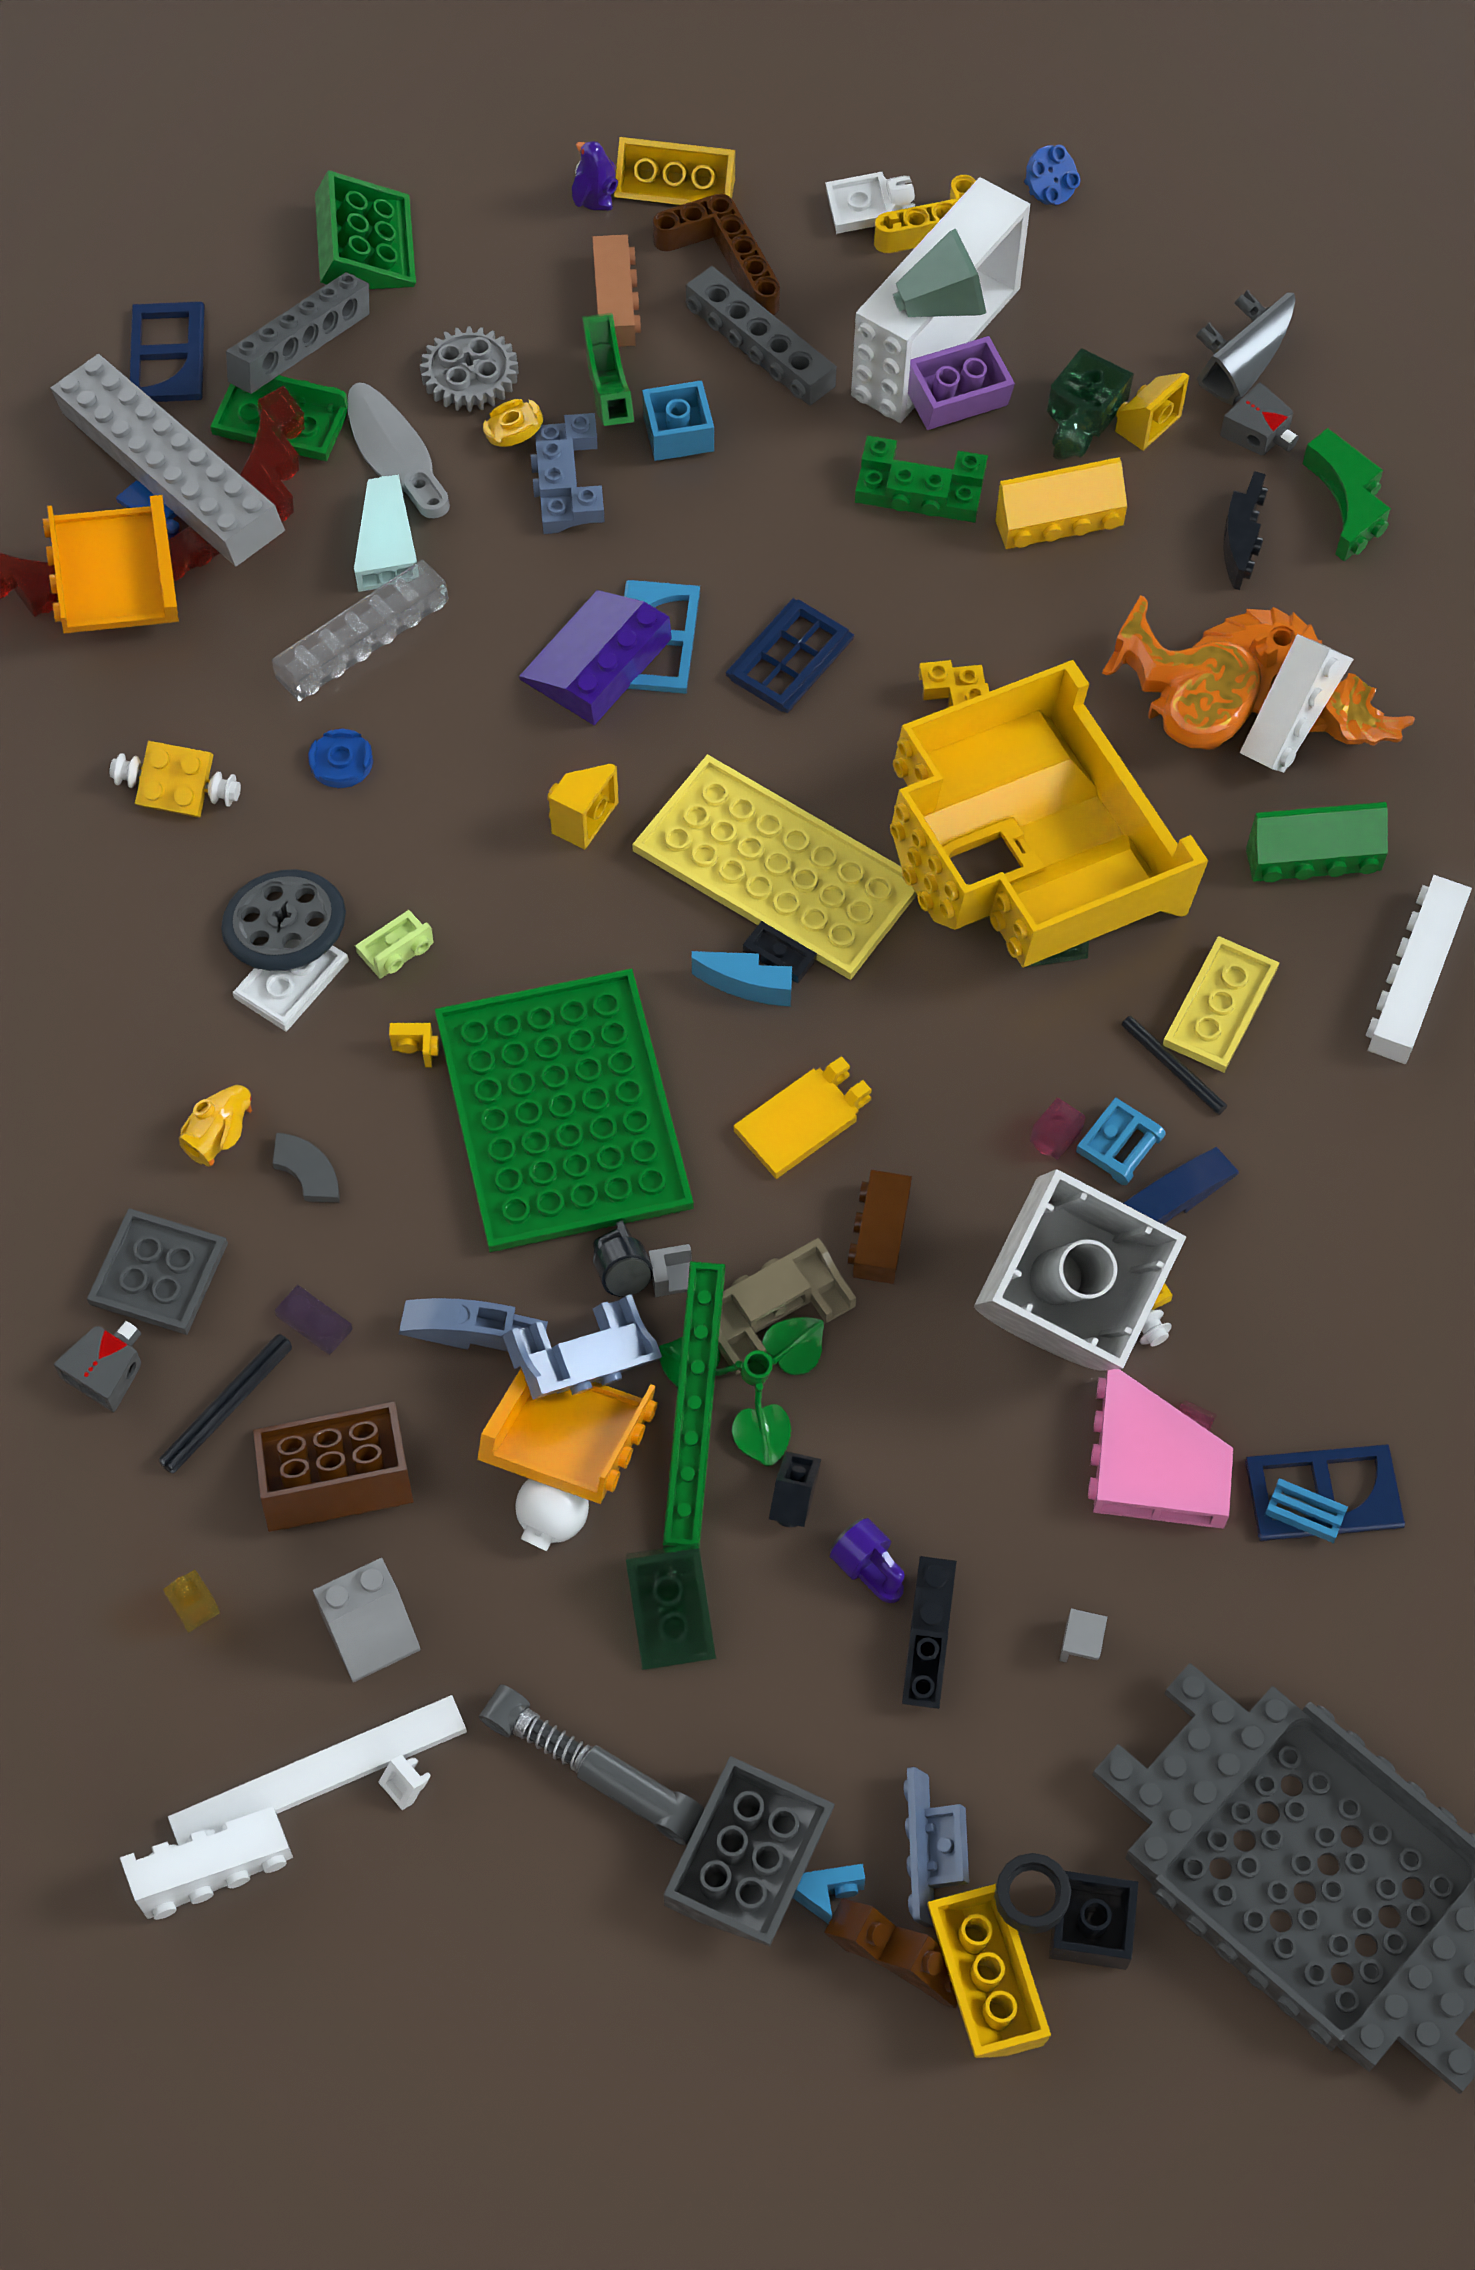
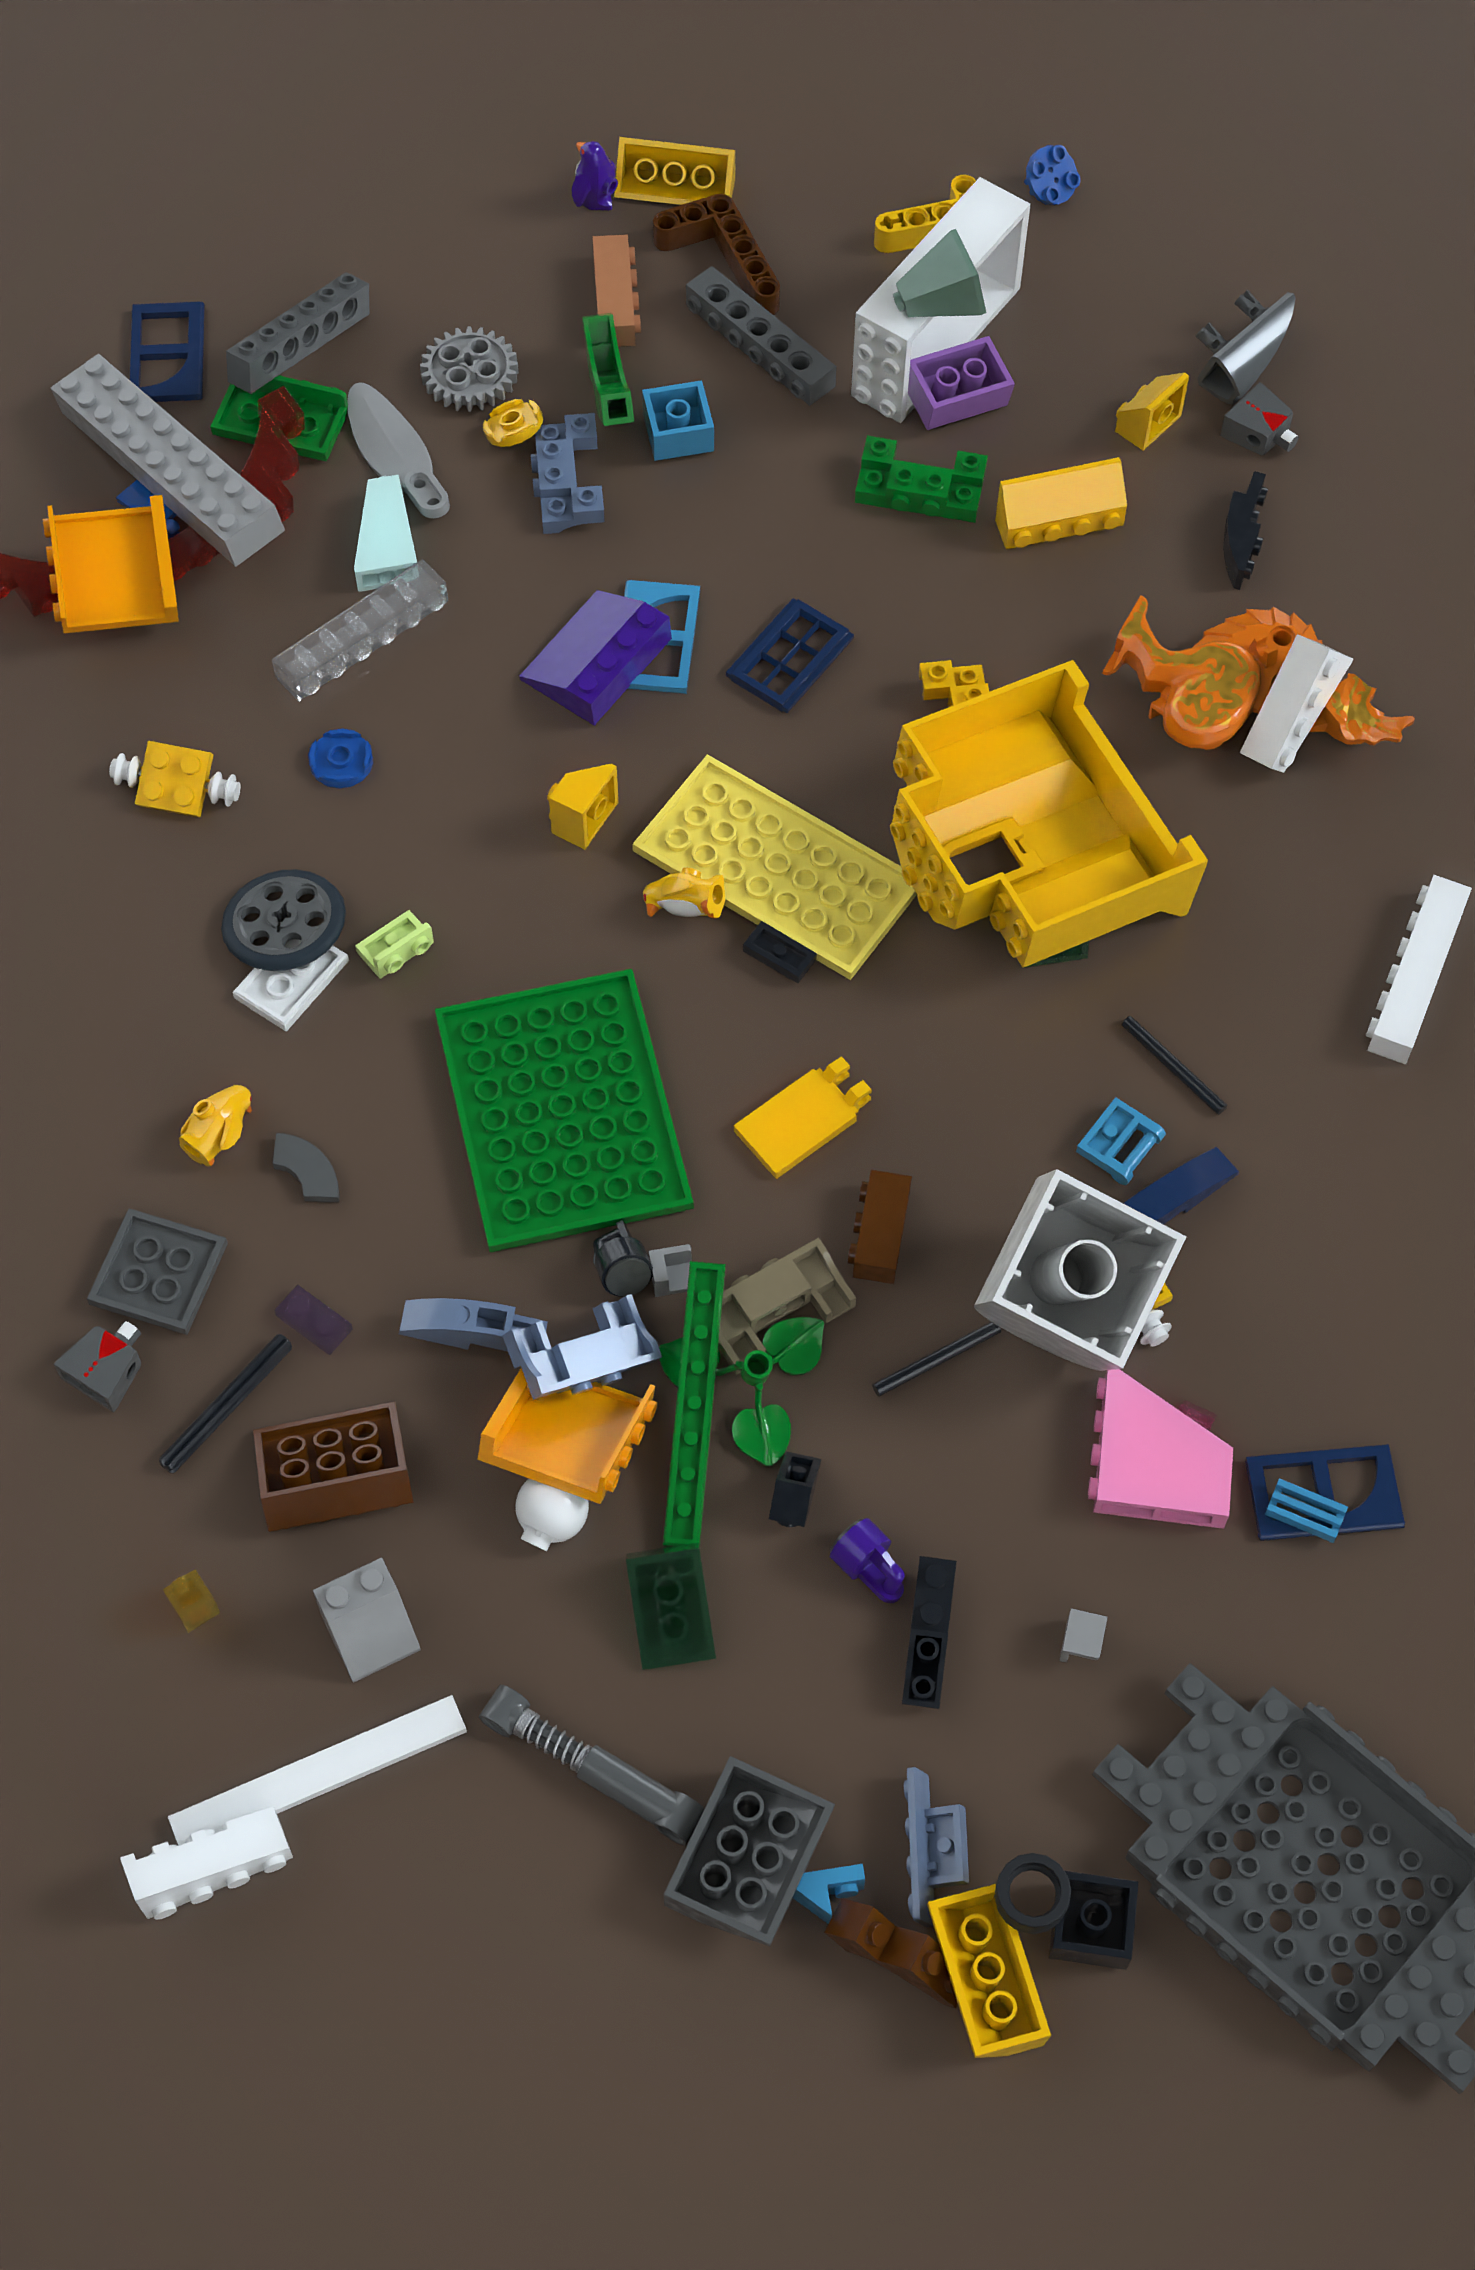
(364, 232): green slope -> none
(403, 1781): white tile -> none
(414, 1037): yellow bracket -> none
(686, 894): none -> yellow animal
(744, 977): dark azure slope -> none
(861, 199): white plate -> none
(936, 1358): none -> black bar
(1057, 1129): clear pink brick -> none
(1085, 401): clear green brick -> none
(1221, 1004): light yellow plate -> none
(1318, 842): green slope -> none
(1354, 484): green arch -> none

